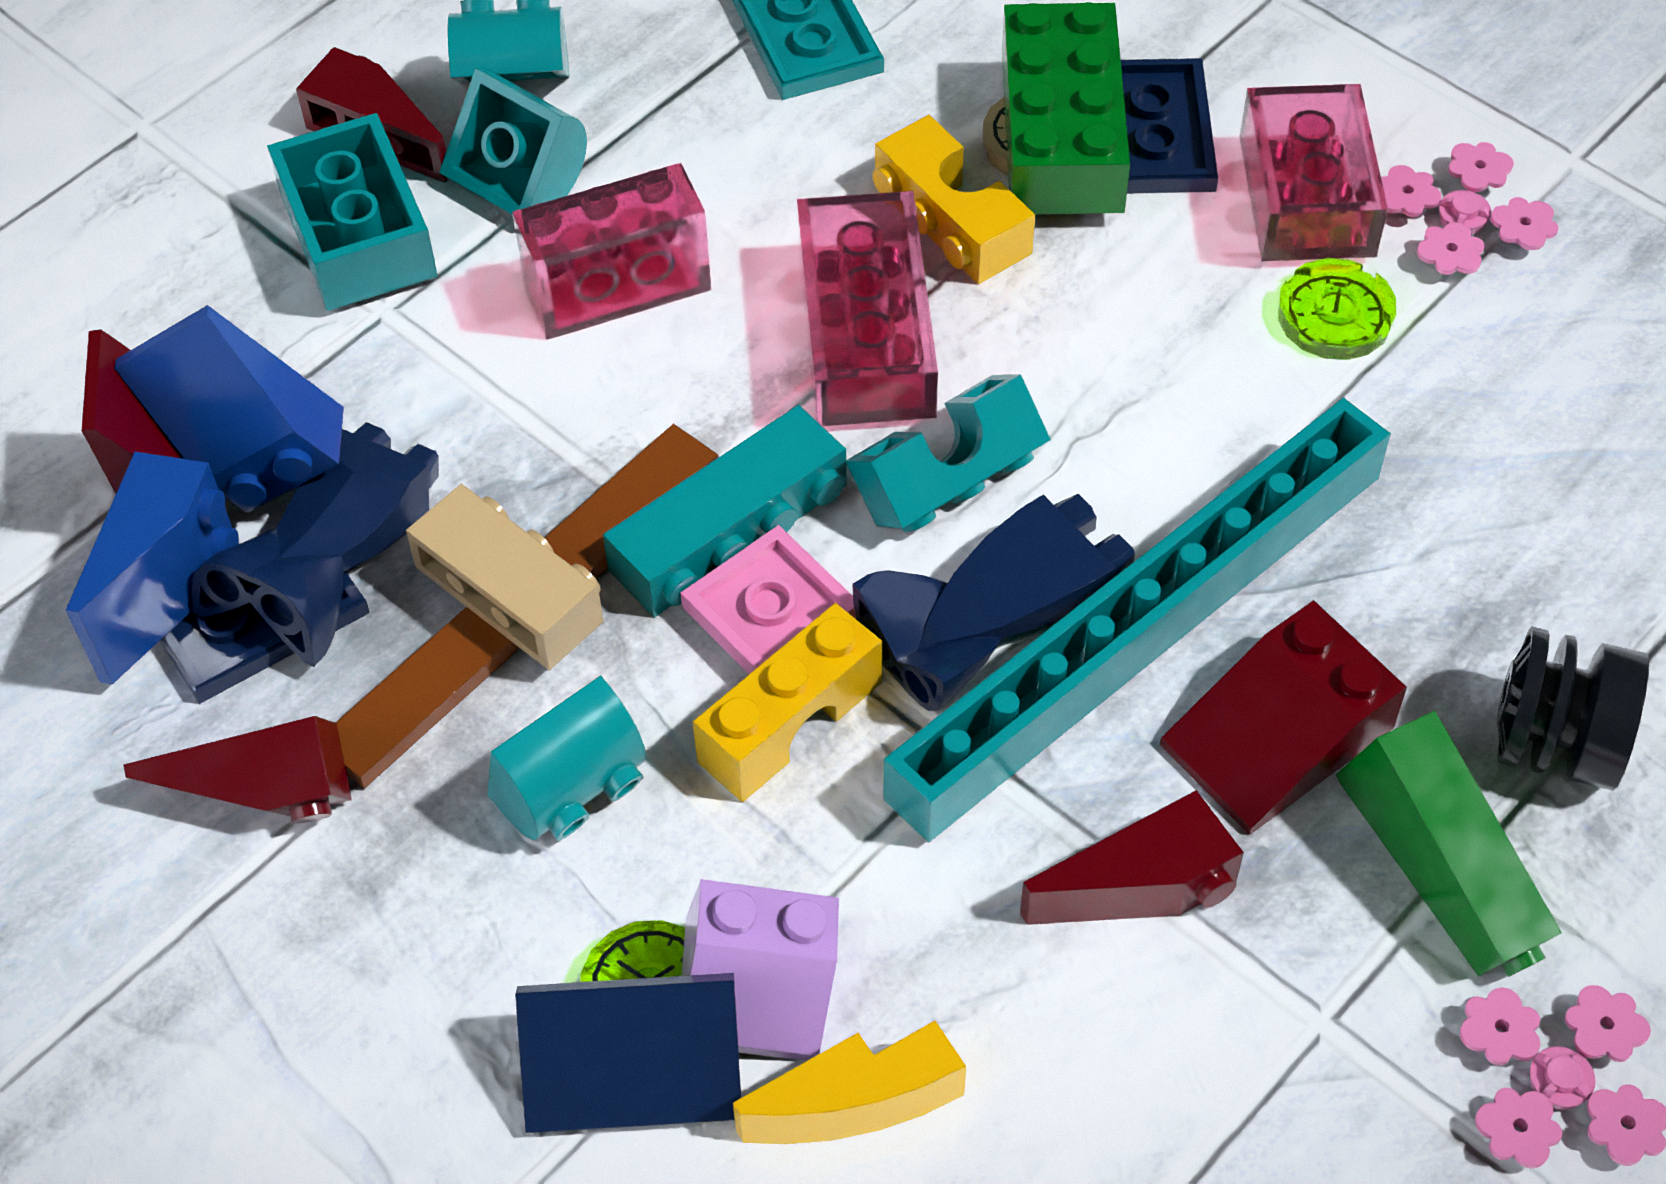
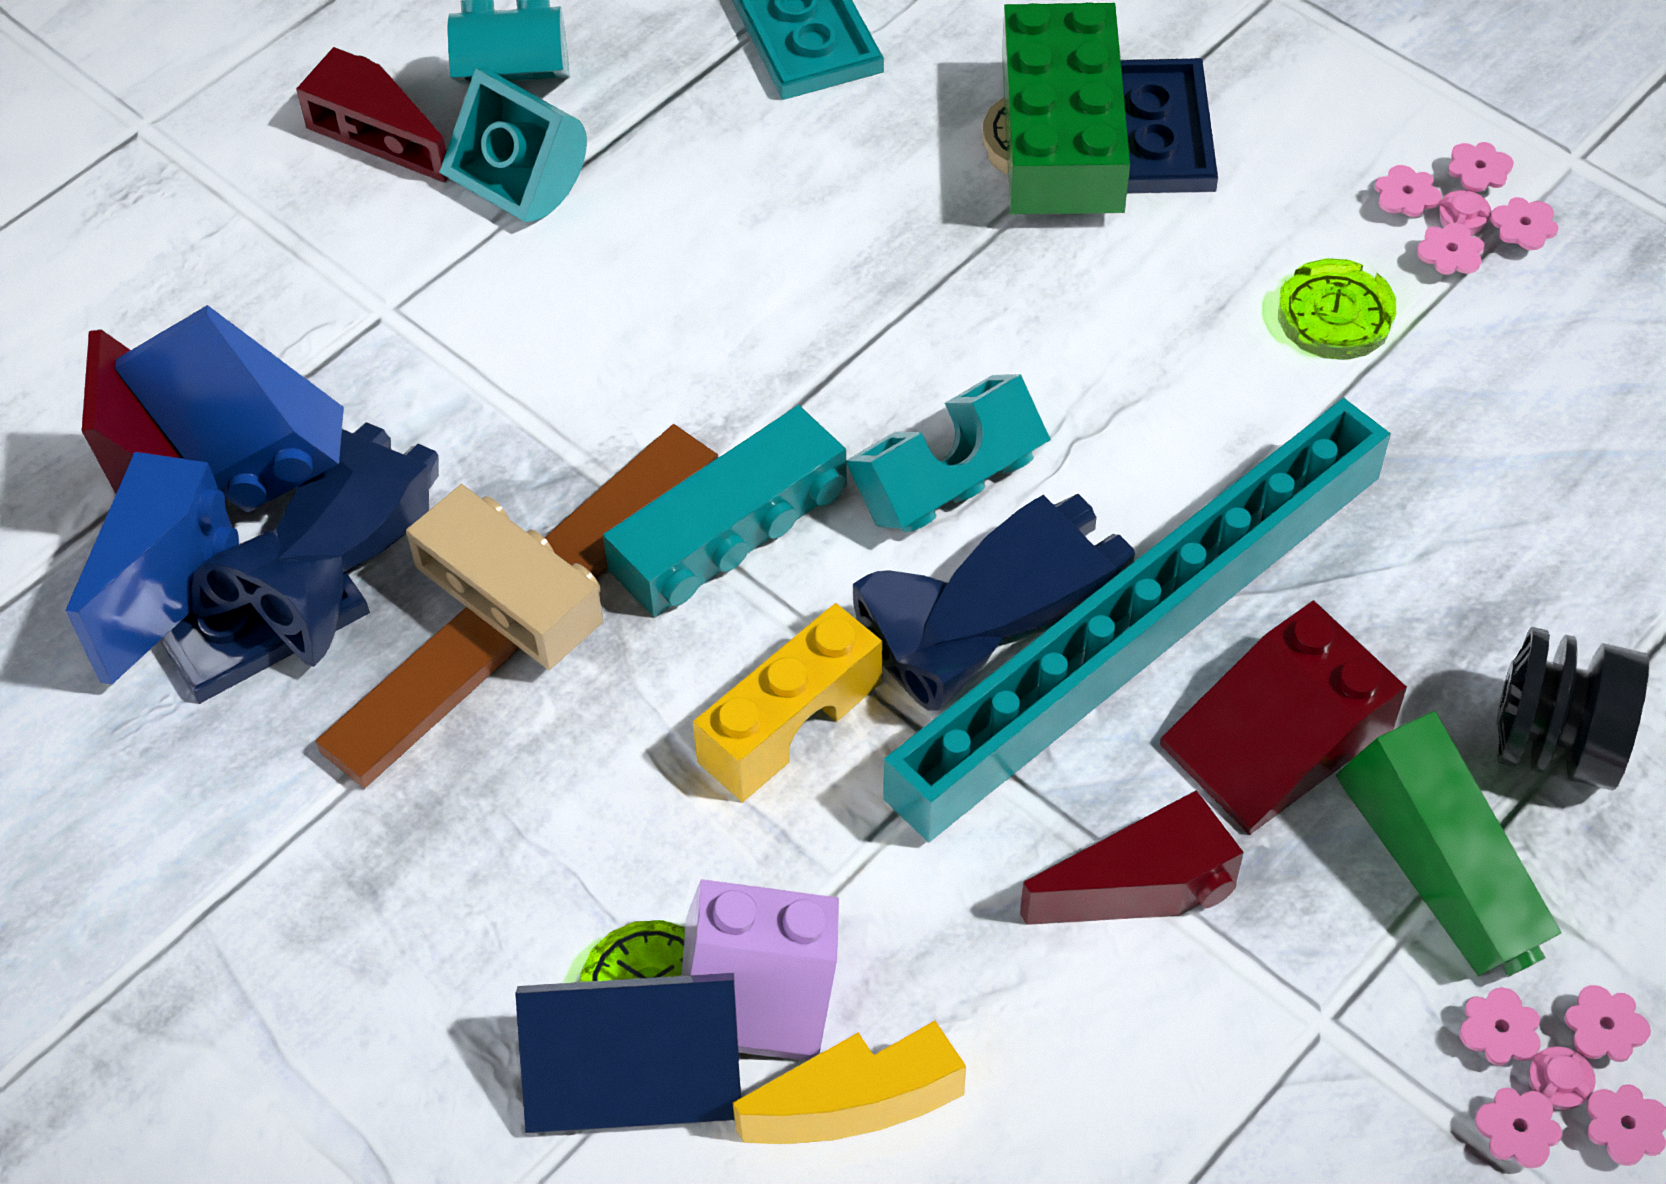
(277, 769): dark red slope -> none
(352, 211): teal brick -> none
(565, 762): teal brick -> none
(613, 250): clear pink brick -> none
(763, 598): bright pink plate -> none
(866, 309): clear pink brick -> none
(974, 229): yellow arch -> none
(1312, 172): clear pink brick -> none

